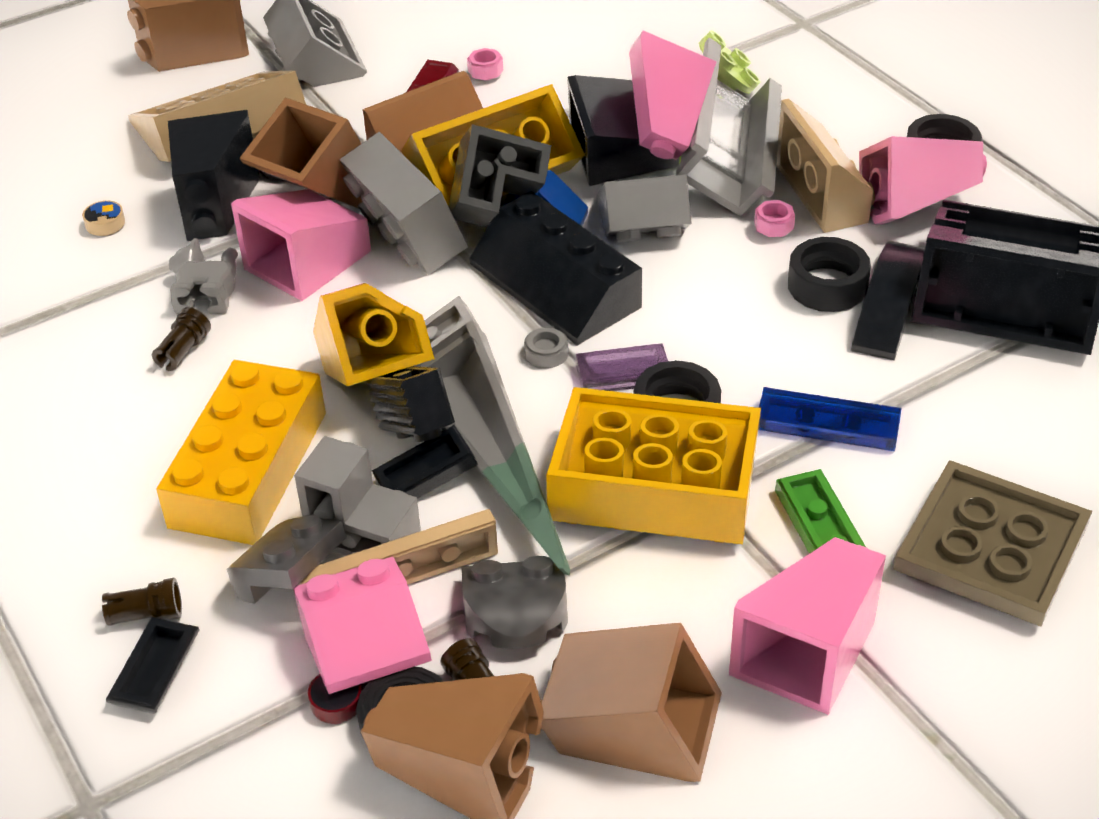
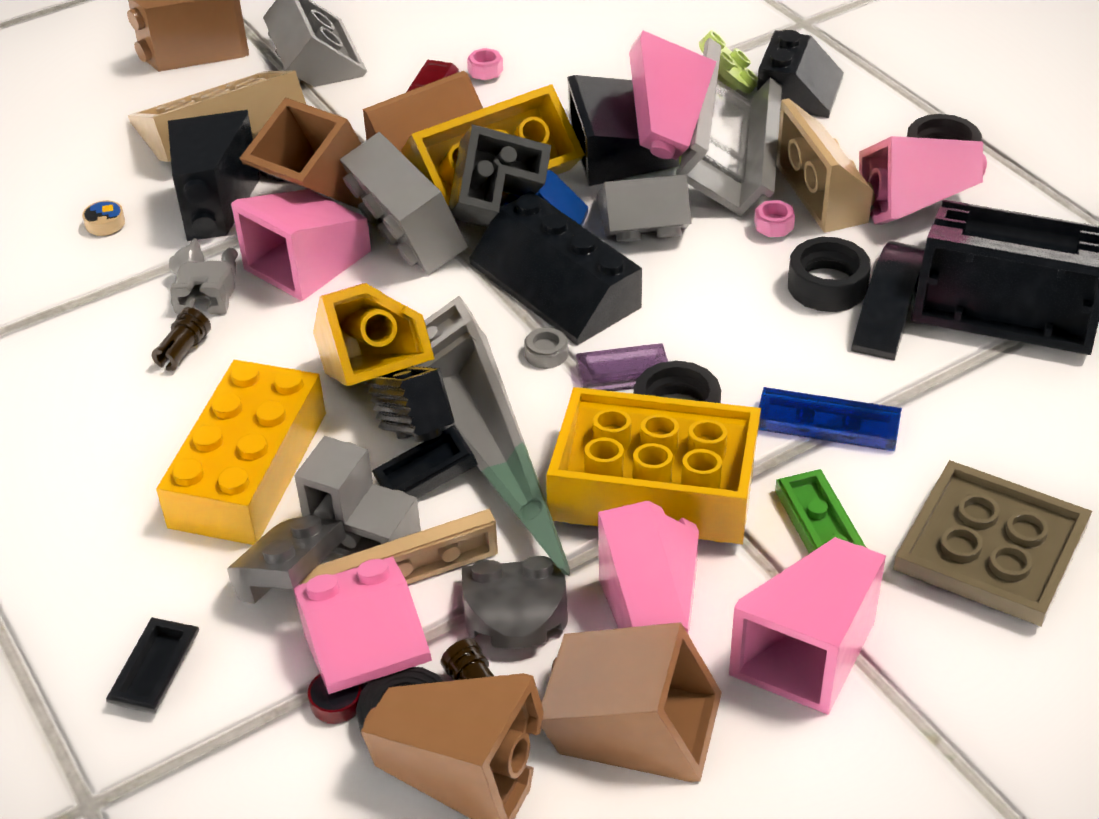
(155, 601): dark brown pin -> none
(647, 565): none -> bright pink slope
(803, 70): none -> black slope

